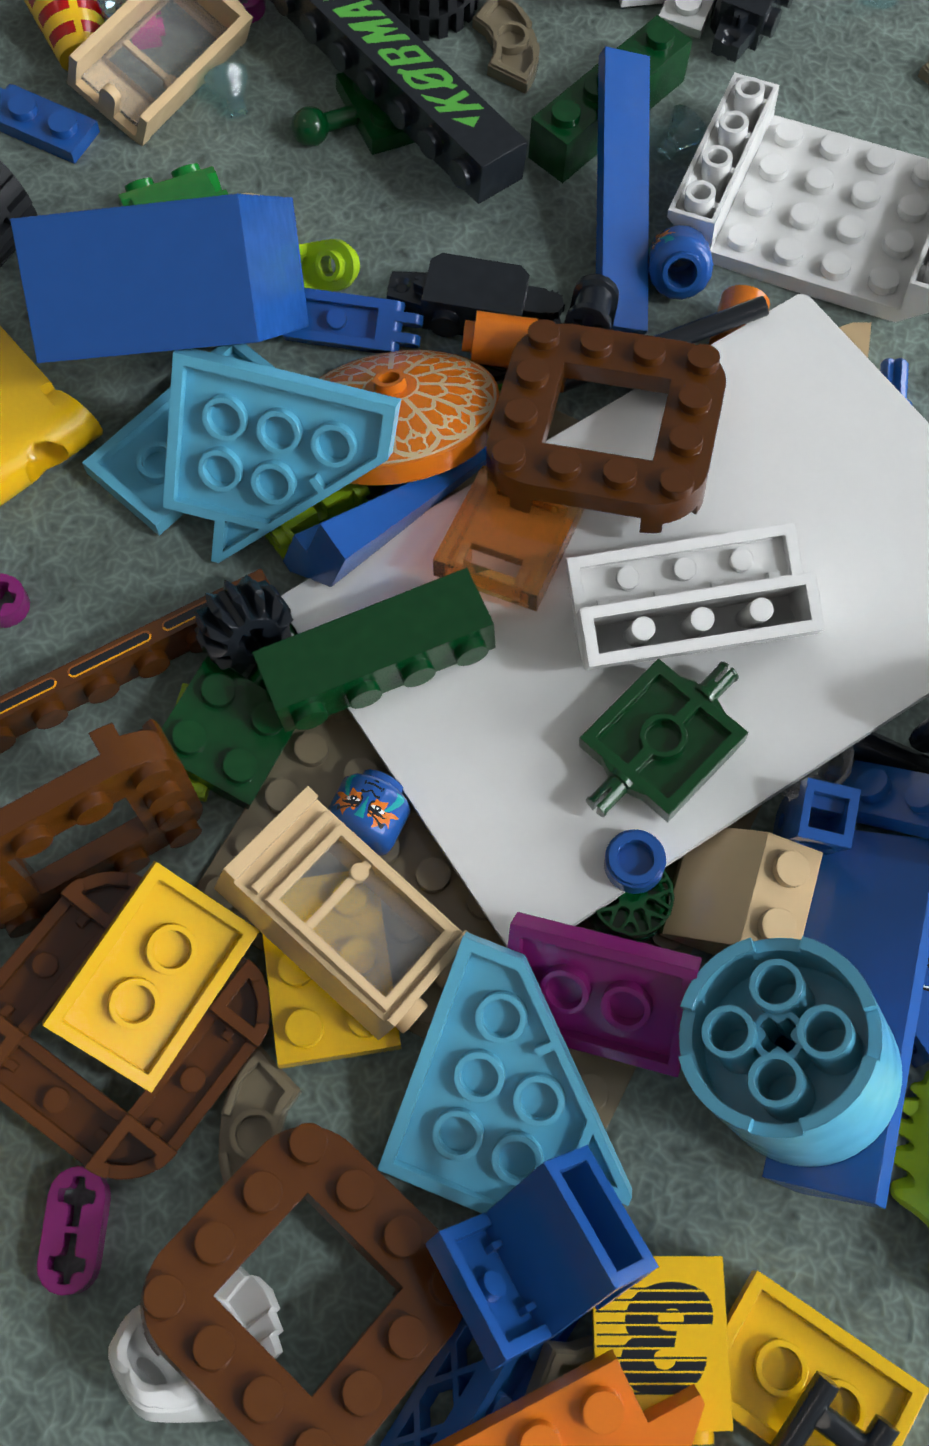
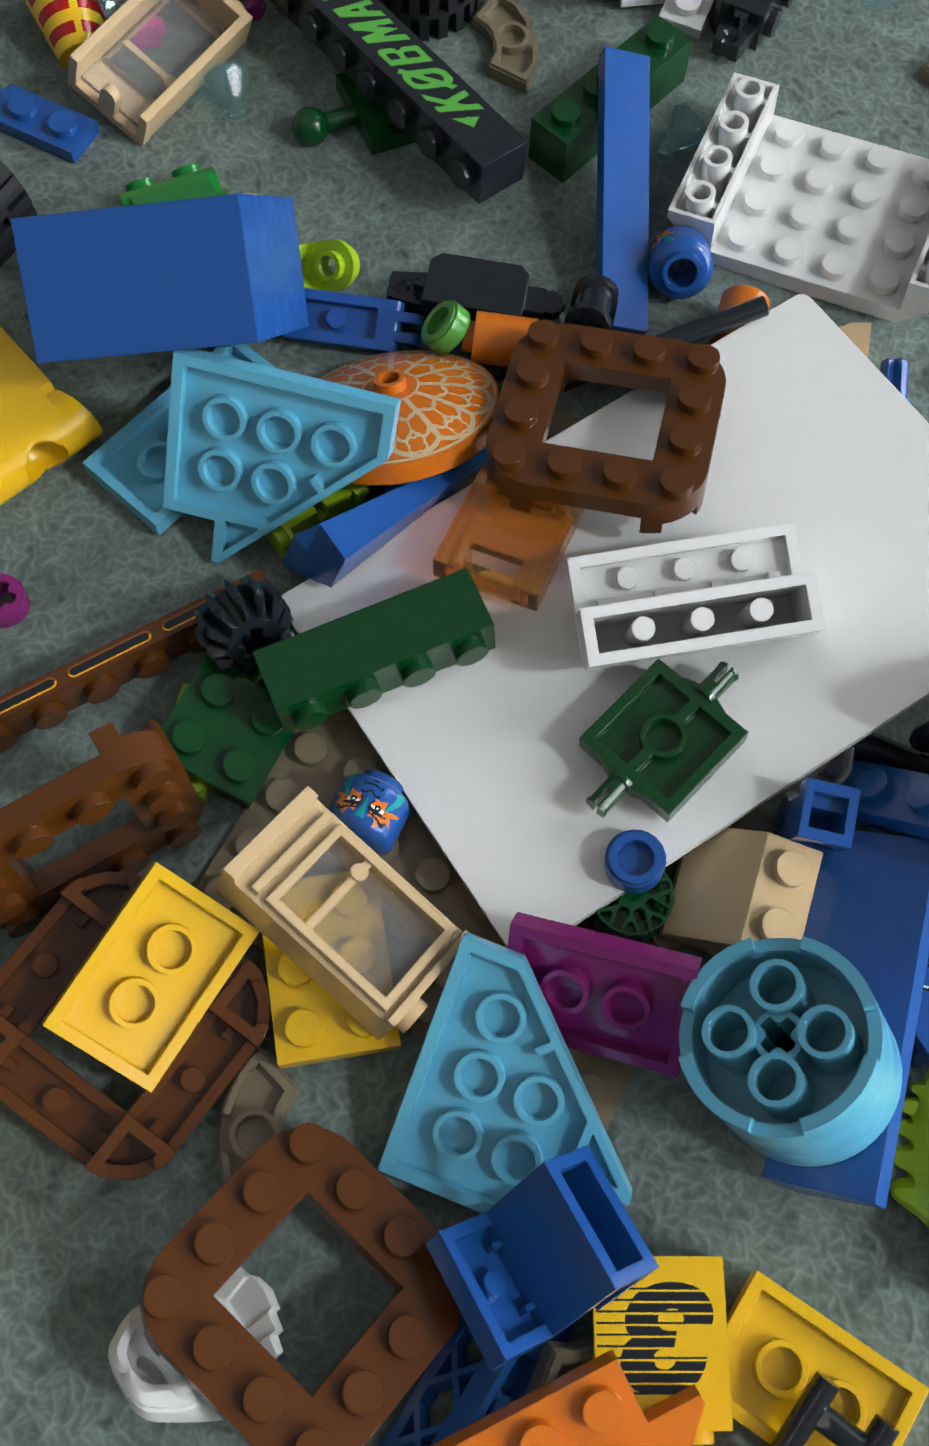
(58, 1229): magenta beam -> none
(445, 327): none -> bright green tile

